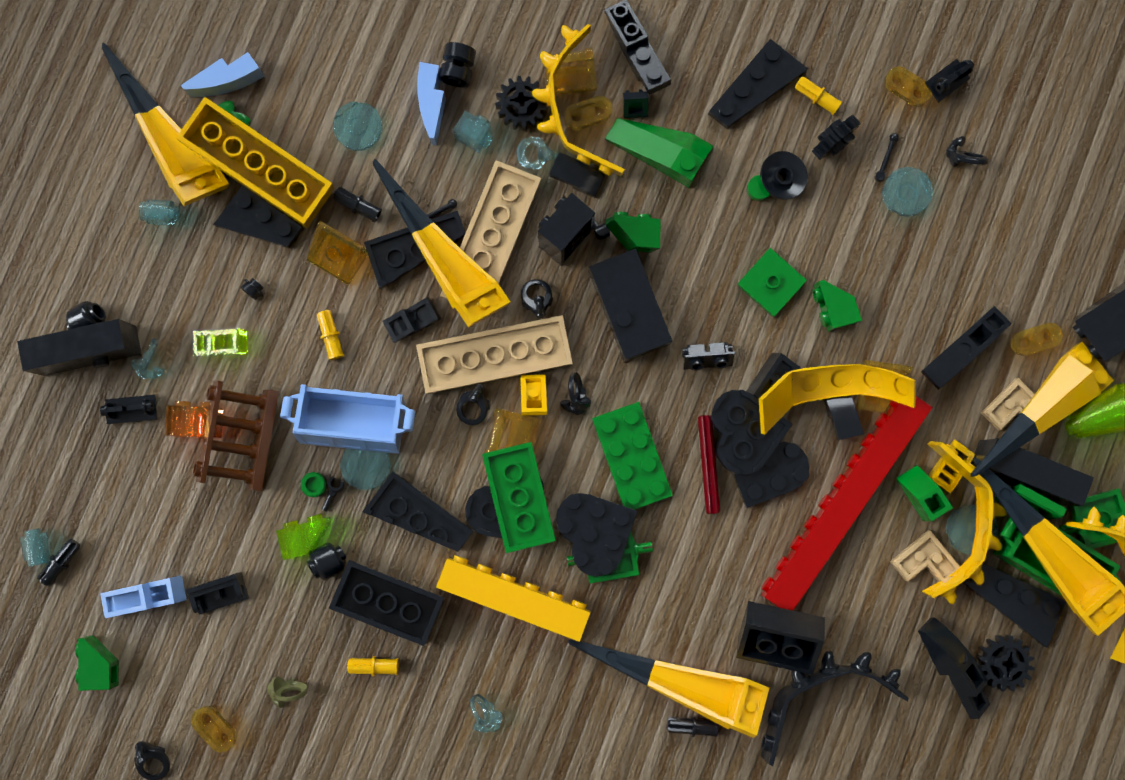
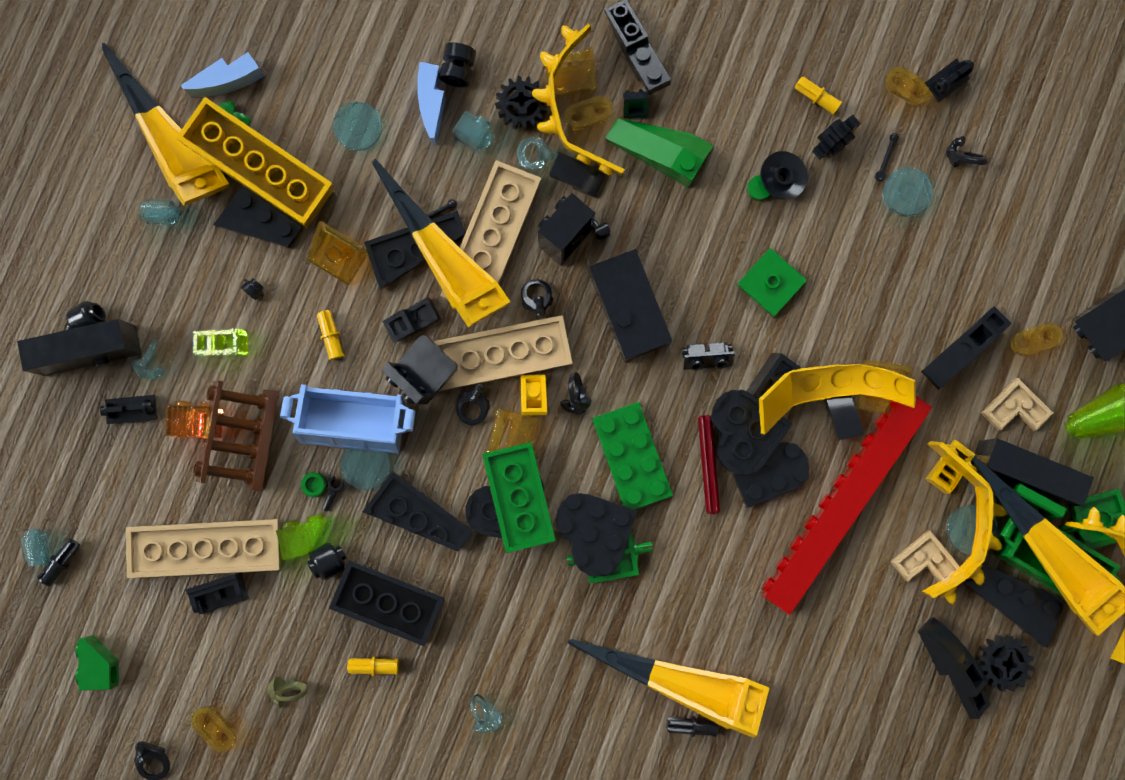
(143, 596): light blue slope -> none
(202, 548): none -> tan plate
(357, 204): black axle -> none
(421, 371): none -> black bracket
(514, 598): yellow brick -> none
(636, 232): green slope -> none
(763, 77): black wing -> none
(781, 637): black brick -> none
(804, 681): black piece -> none
(836, 306): green slope -> none
(923, 494): green slope -> none
(1069, 386): yellow plate -> none

